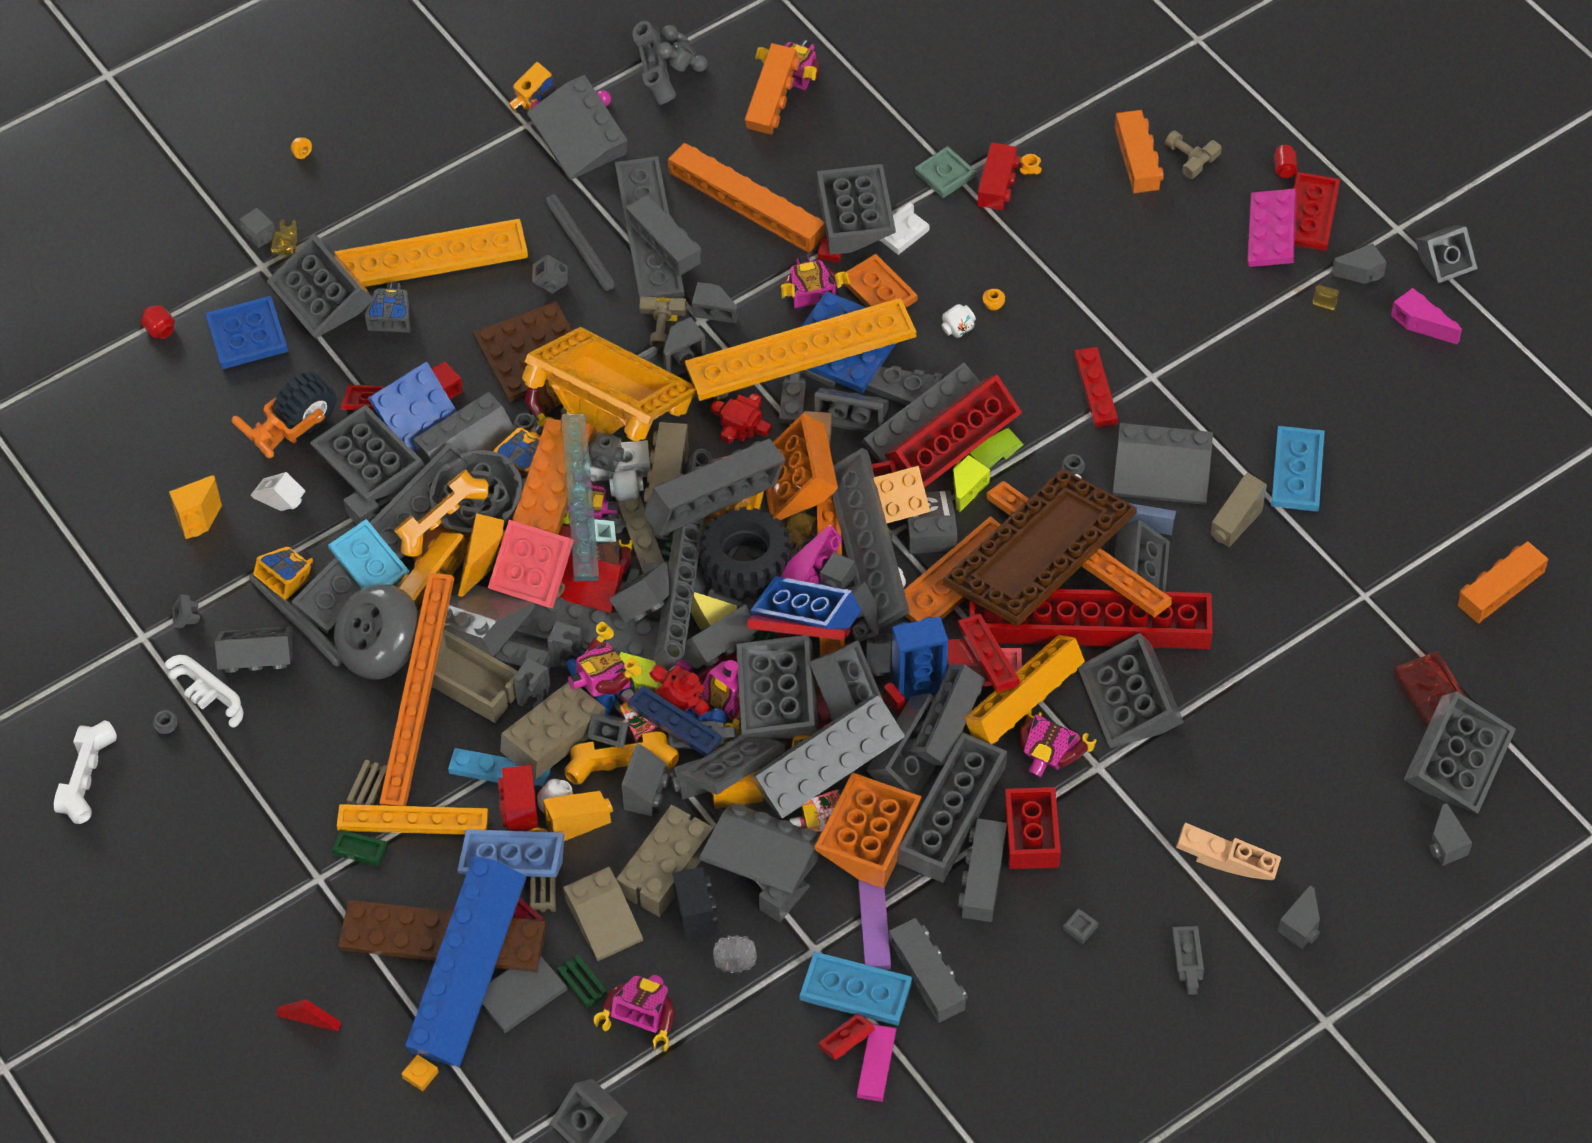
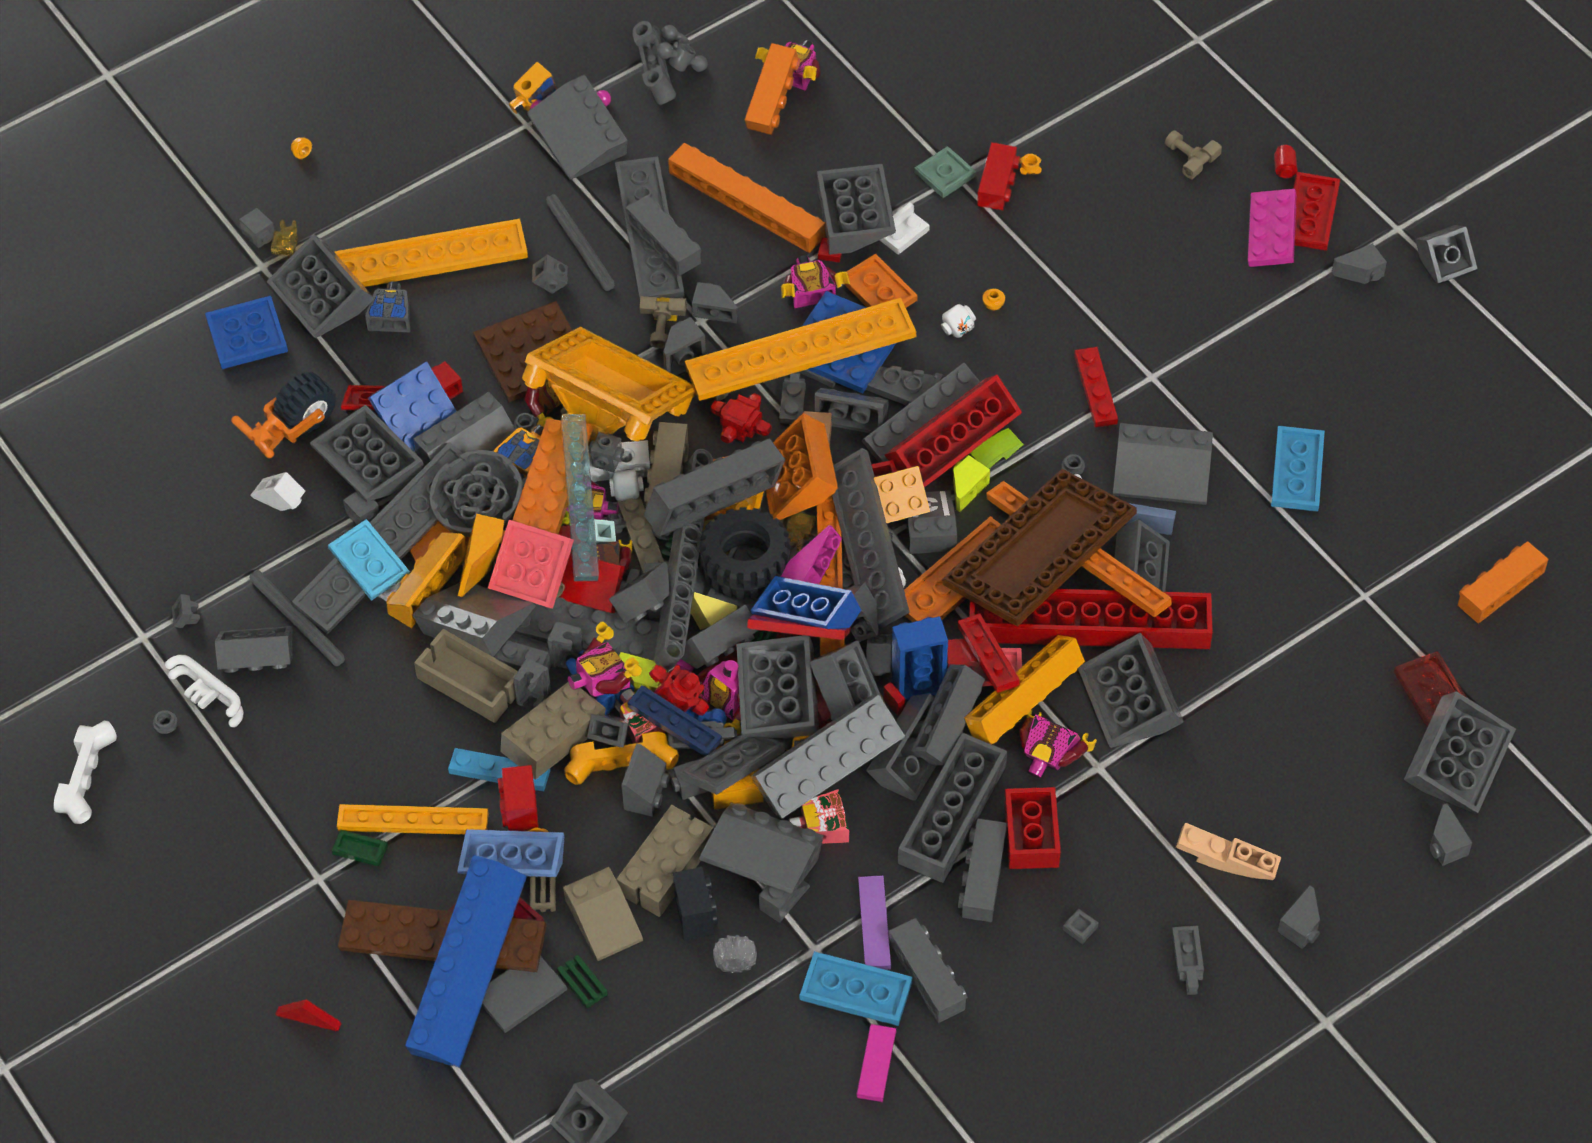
(157, 321): red head -> none
(196, 506): light orange slope -> none
(283, 570): light orange torso -> none
(360, 779): dark tan tile -> none
(387, 636): dark grey brick -> none
(417, 690): orange plate -> none
(420, 1072): light orange plate -> none
(463, 487): light orange plate -> none
(551, 789): white head -> none
(577, 813): light orange slope -> none
(641, 1004): torso -> none
(838, 572): dark grey brick -> none
(846, 1036): red plate -> none
(868, 828): orange slope -> none
(1138, 151): orange brick -> none
(1239, 510): dark tan slope -> none
(1325, 297): clear yellow tile -> none
(1421, 316): dark pink slope -> none

